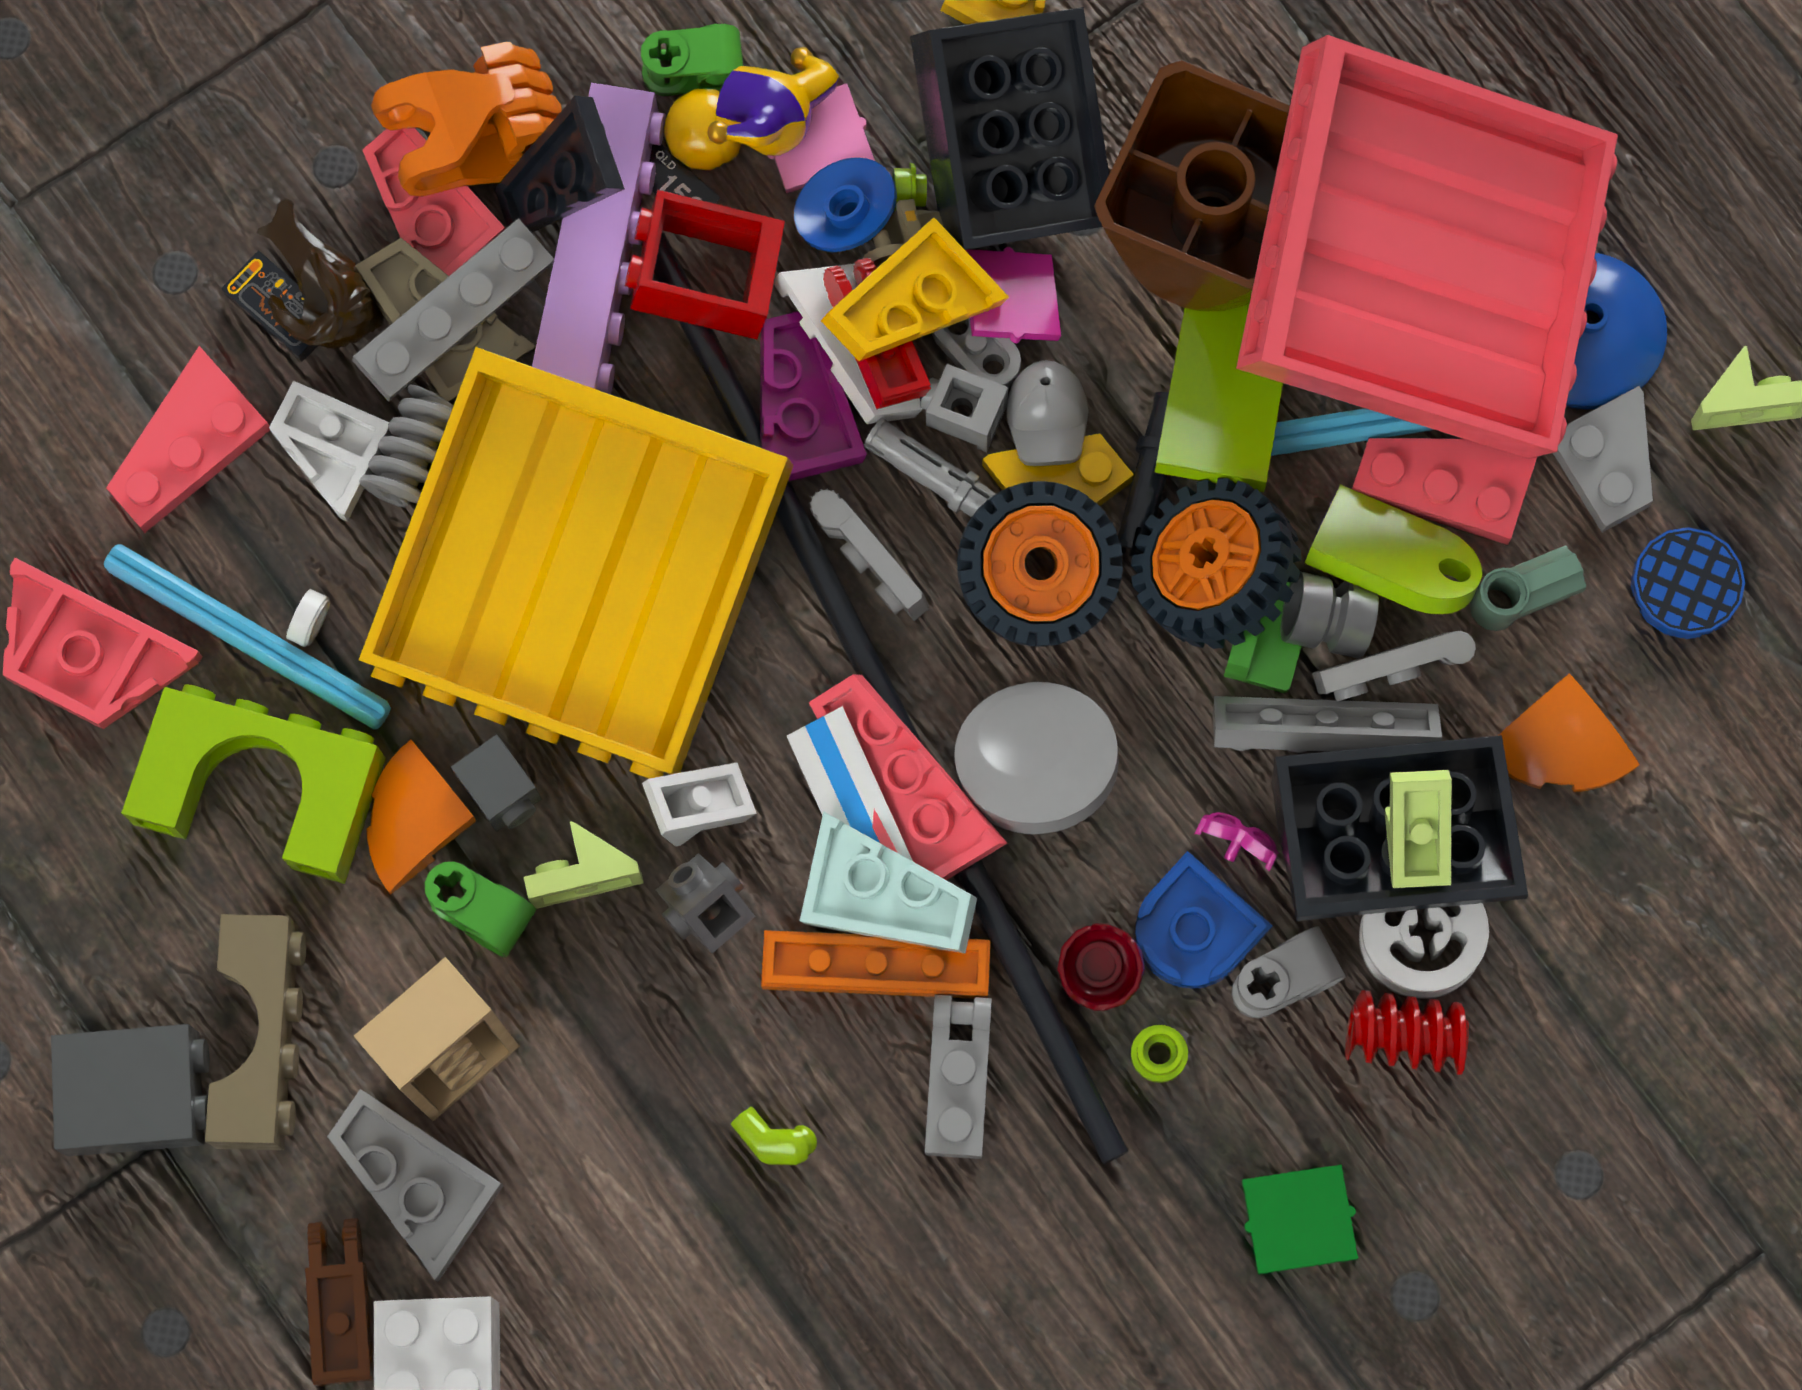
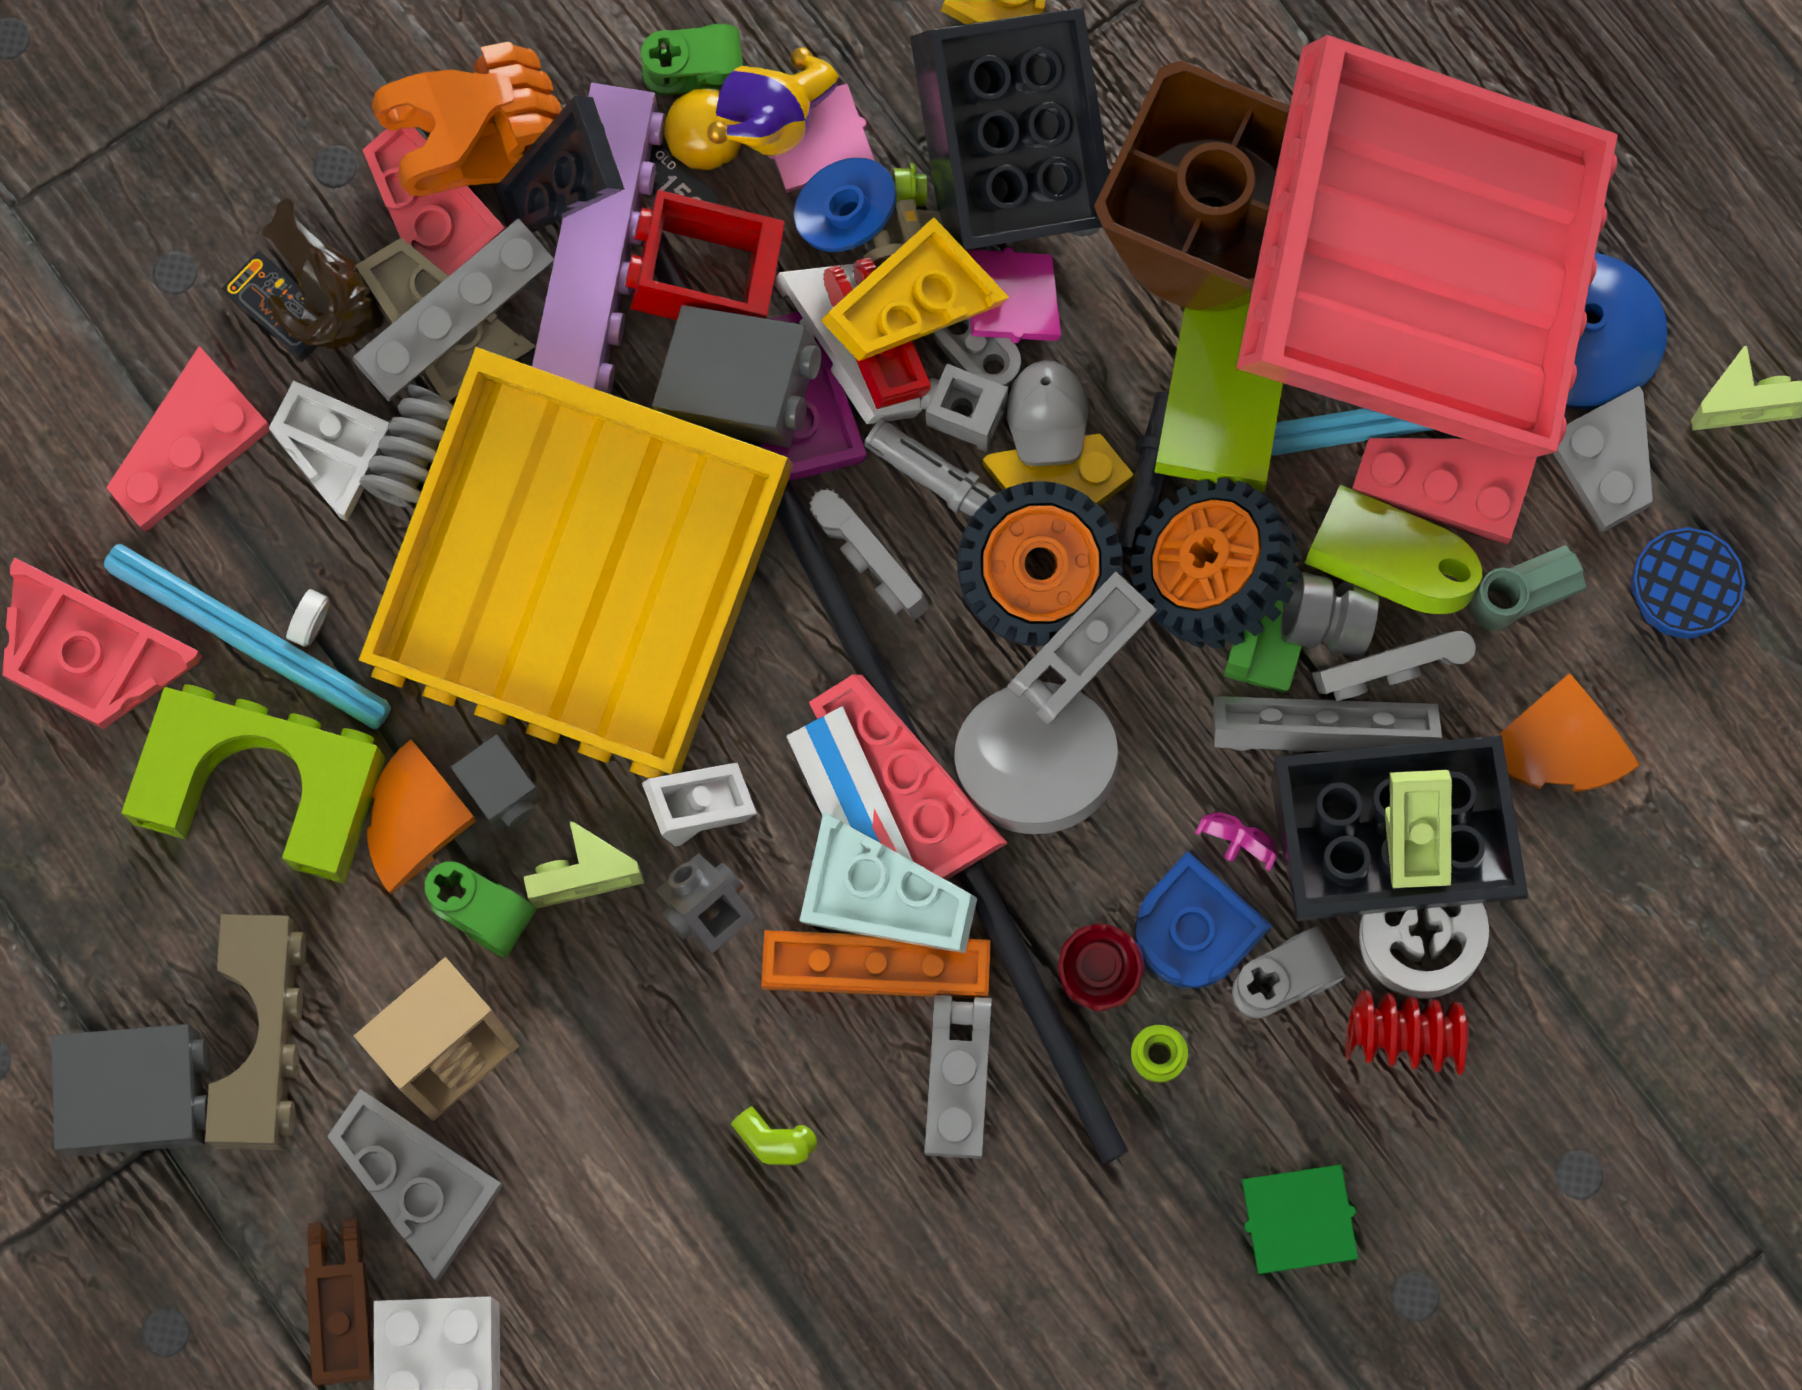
(738, 375): none -> dark grey brick
(1083, 646): none -> light grey plate

